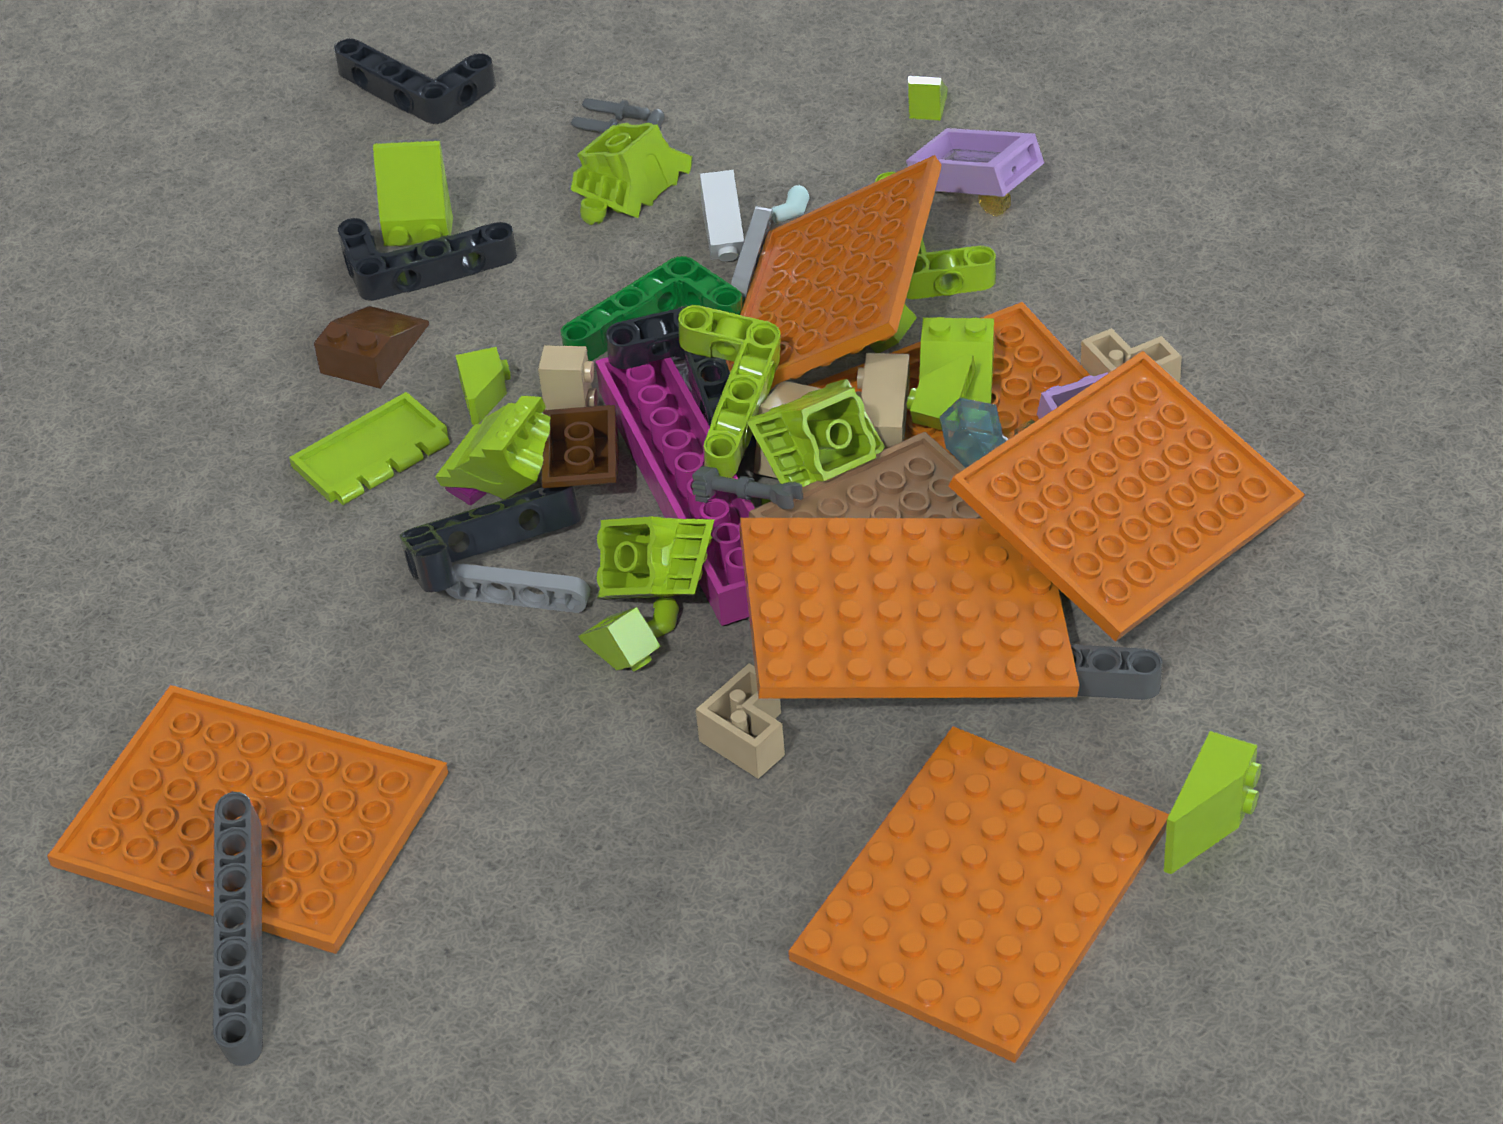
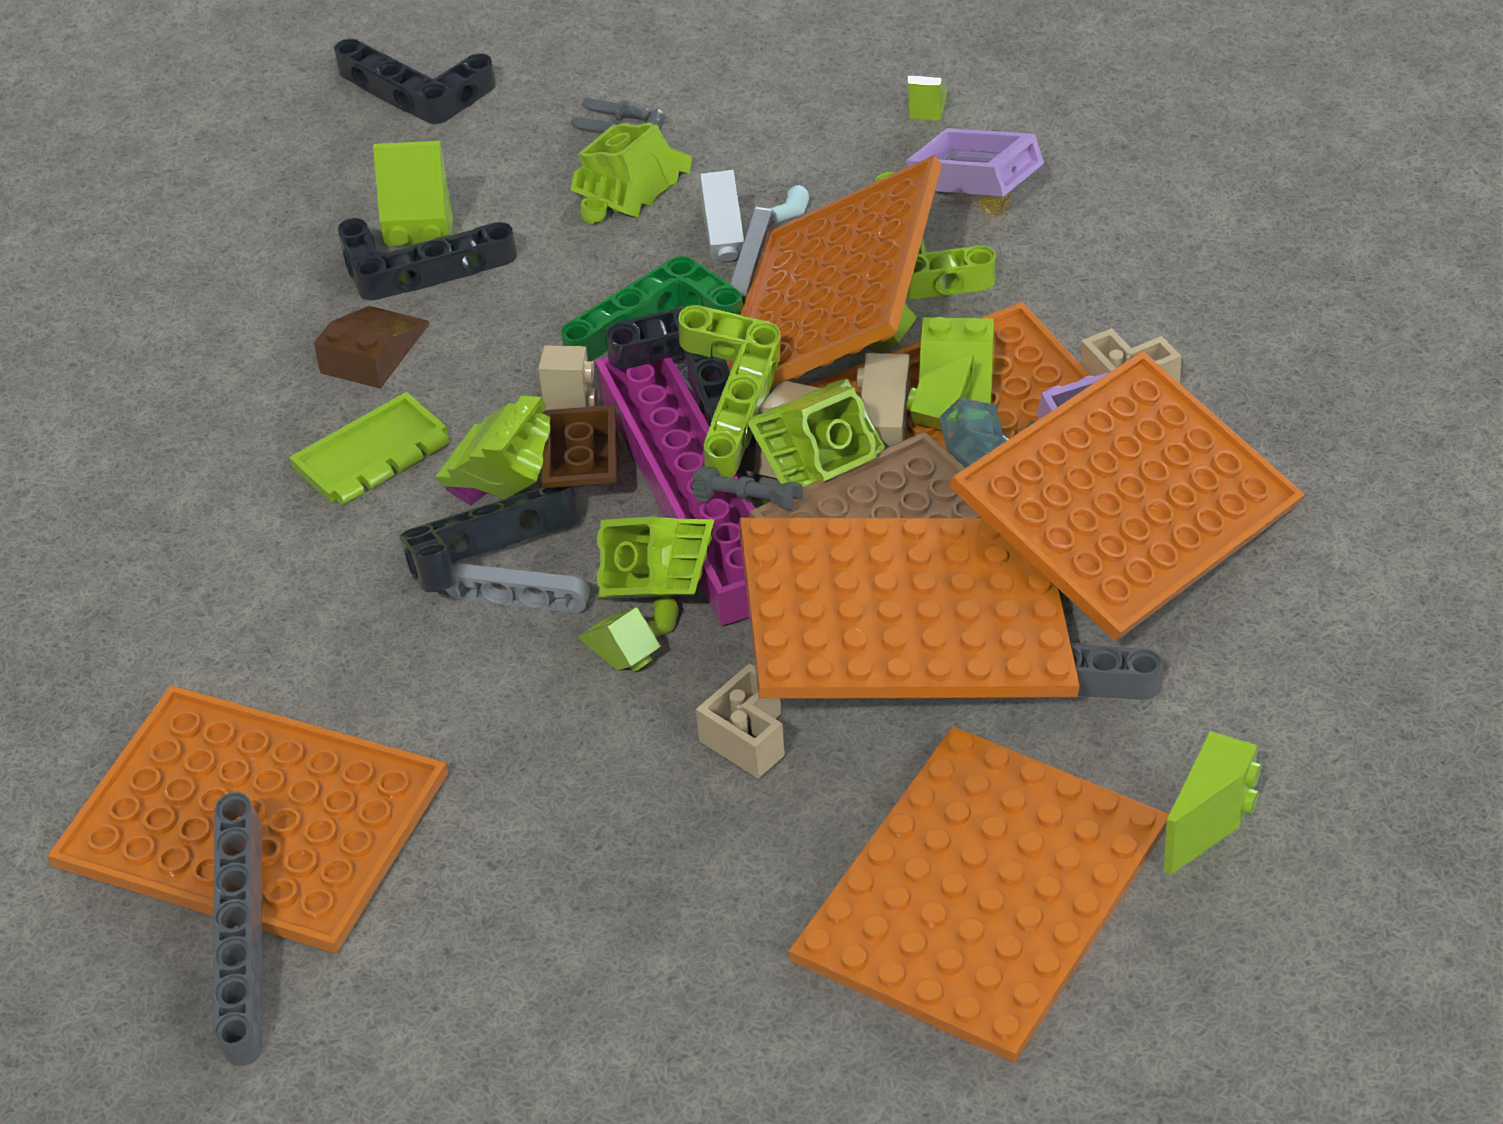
(482, 381): lime slope -> none

